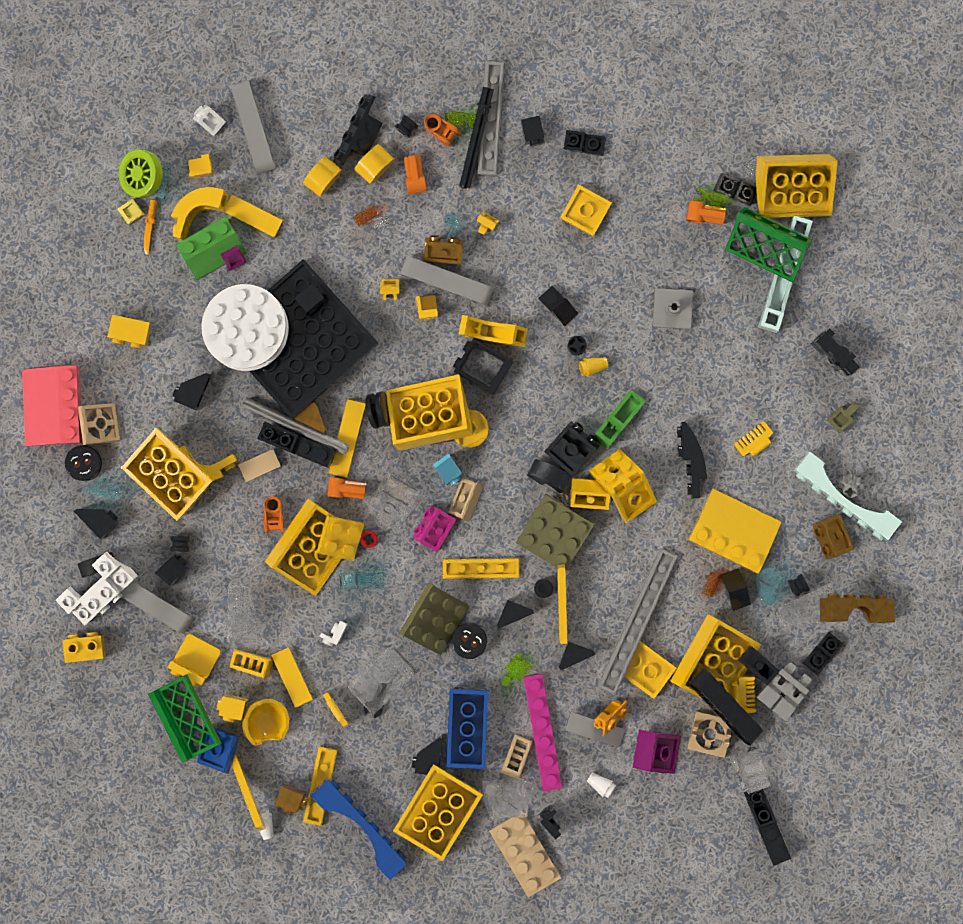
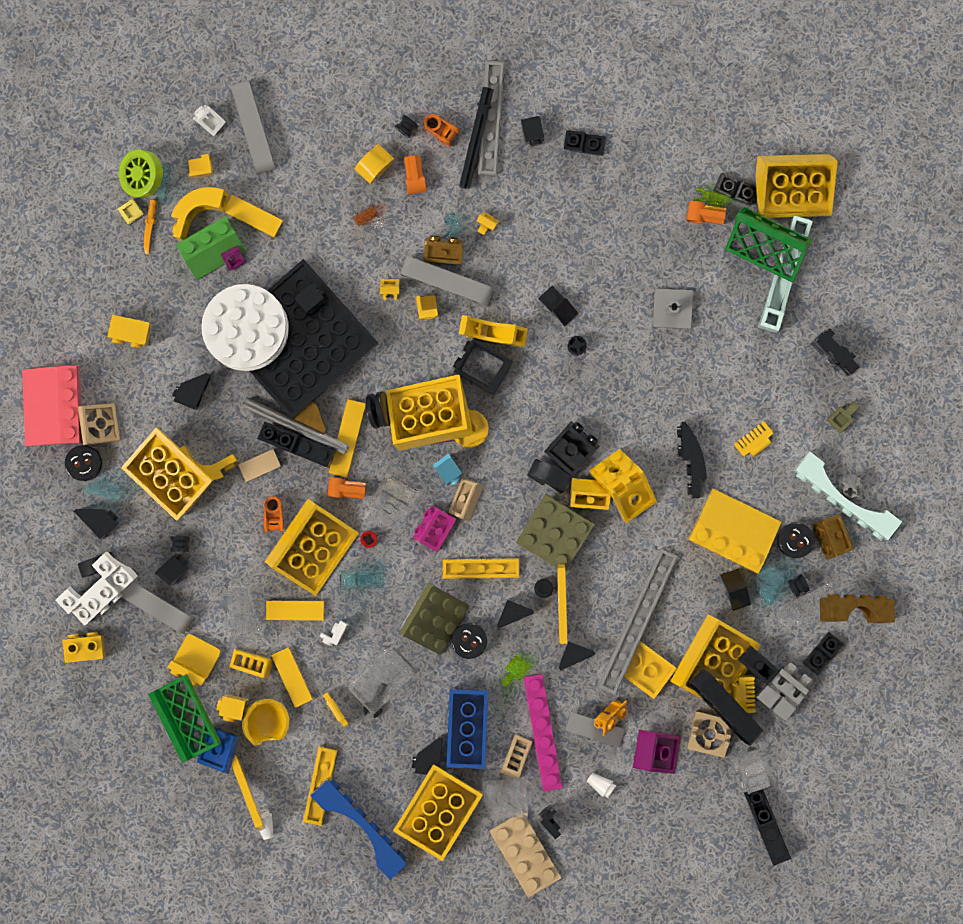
(291, 799): pearl gold brick -> none
(295, 610): none -> yellow tile
(322, 176): yellow piece -> none
(340, 538): yellow plate -> none
(361, 132): black bracket -> none
(459, 118): clear neon green plate -> none
(585, 210): yellow plate -> none
(592, 365): yellow cone -> none
(619, 419): bright green slope -> none
(711, 584): clear orange pin -> none
(795, 540): none -> black head

